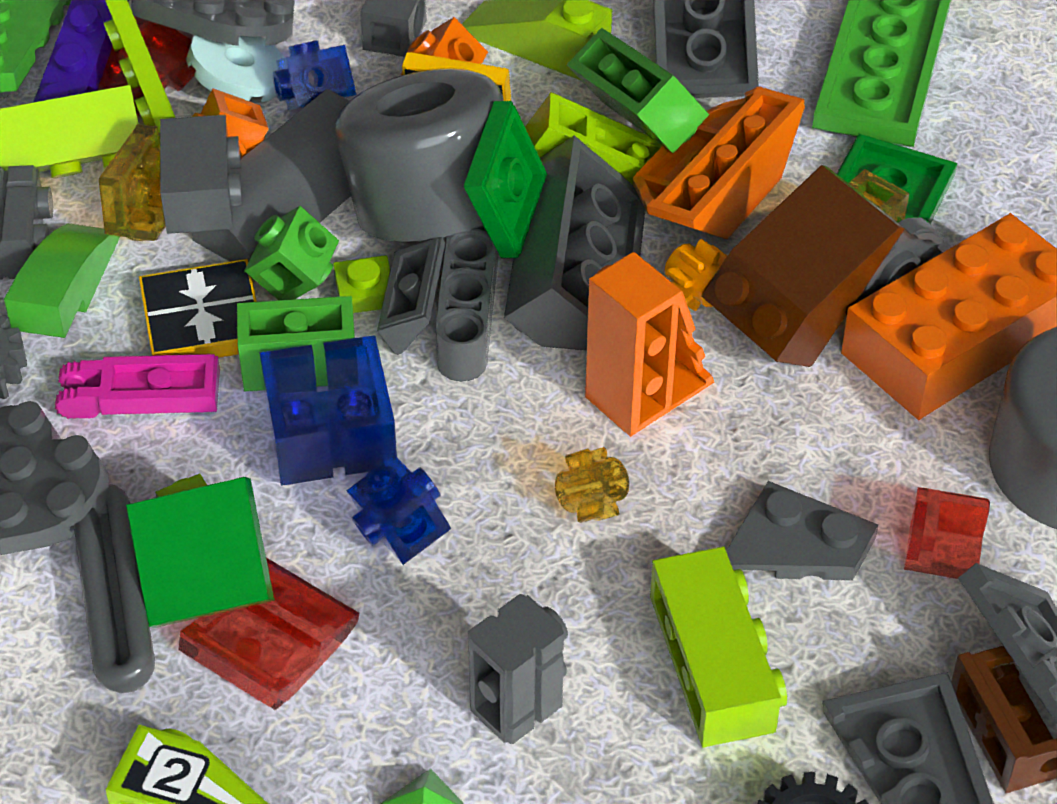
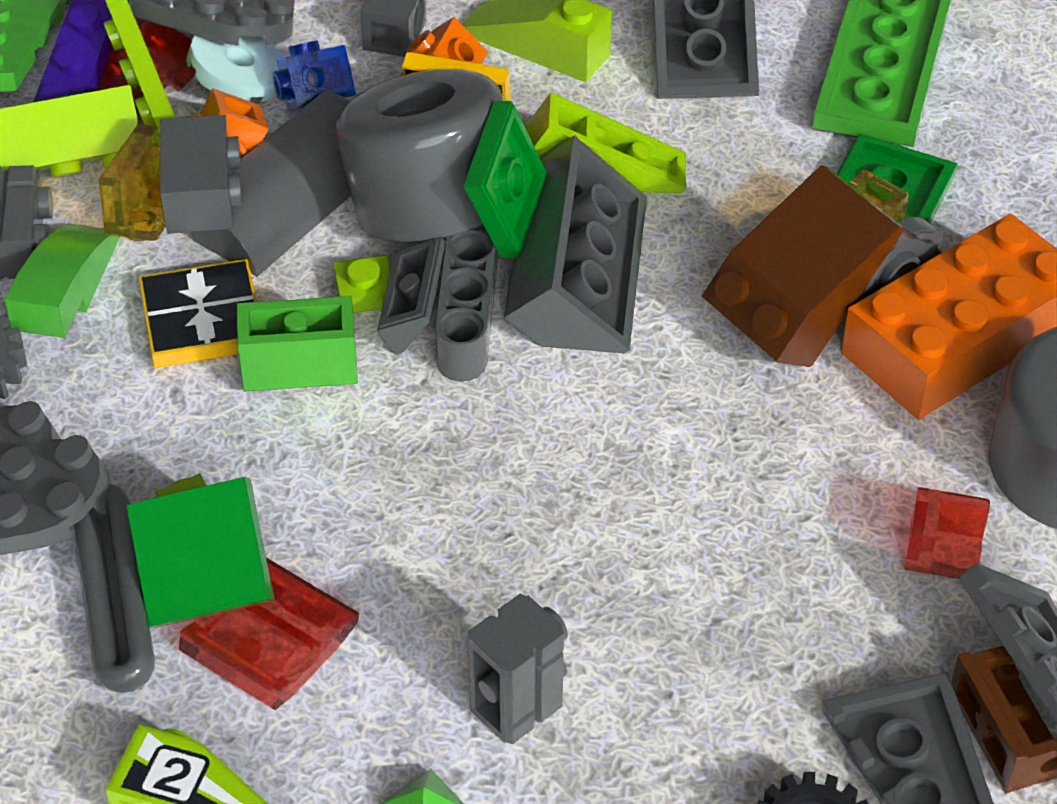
(139, 385): dark pink hinge -> none
(291, 254): bright green brick -> none
(330, 428): clear blue piece -> none
(398, 509): clear blue brick -> none
(592, 484): clear yellow gear -> none
(638, 90): bright green brick -> none
(640, 345): orange wedge -> none
(693, 270): light orange gear -> none
(716, 646): lime brick -> none
(725, 165): orange wedge -> none
(800, 537): dark grey wing -> none

